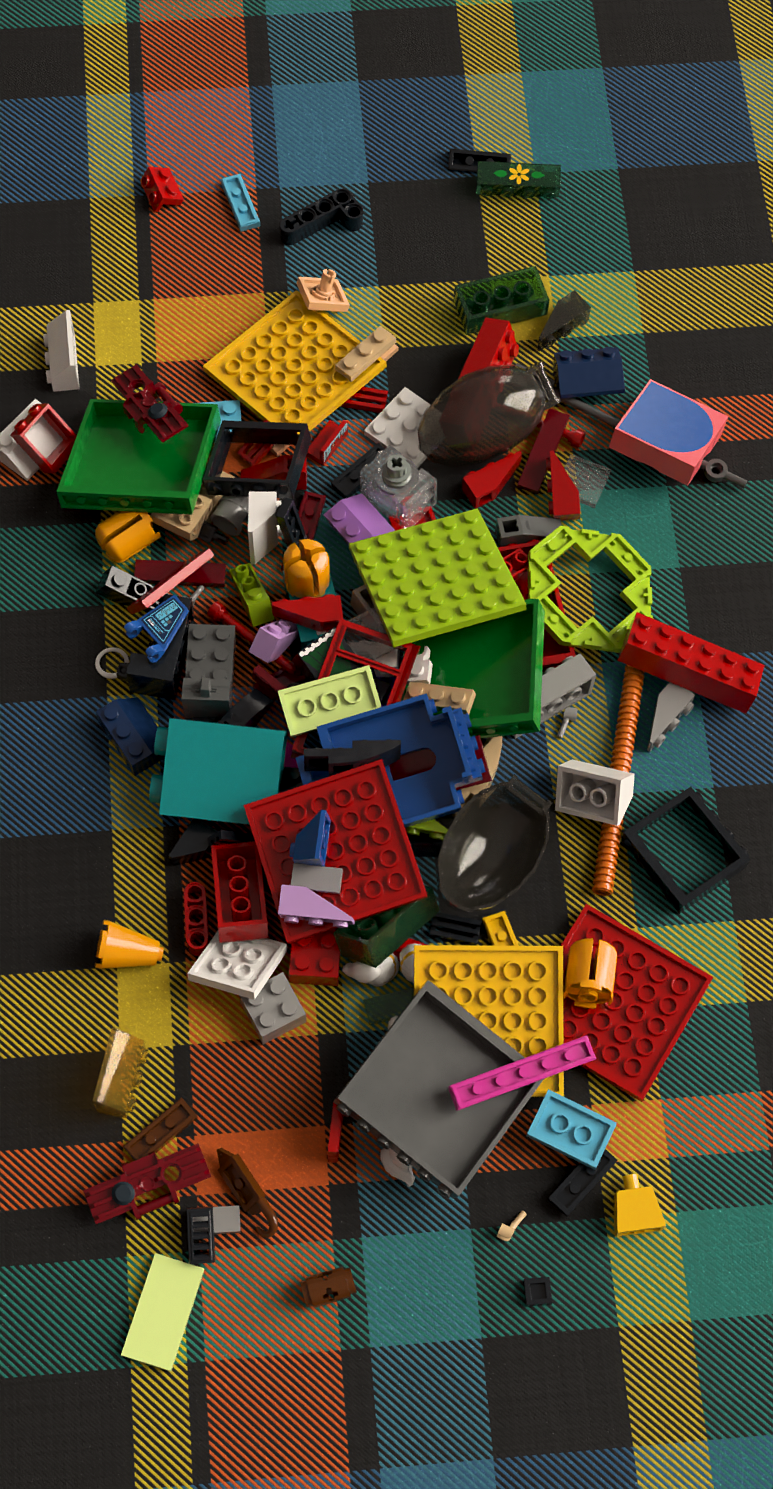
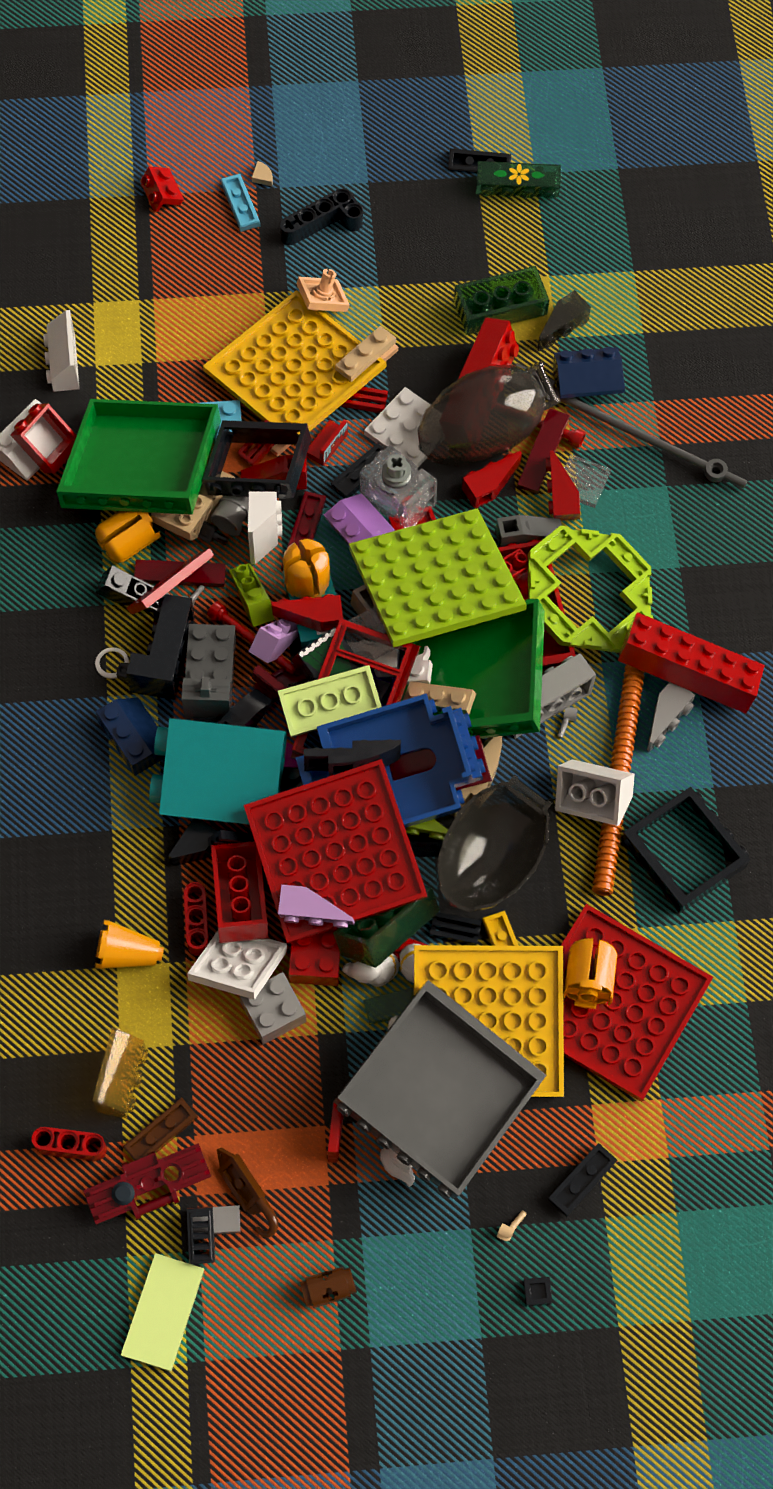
(59, 1136): none -> red beam
(143, 407): dark red piece -> none
(160, 624): flag -> none
(262, 174): none -> tan tile
(290, 522): black plate -> none
(312, 841): blue slope -> none
(317, 878): light grey tile -> none
(521, 1073): dark pink tile -> none
(571, 1129): medium azure plate -> none
(636, 1209): yellow torso -> none
(668, 431): tile -> none

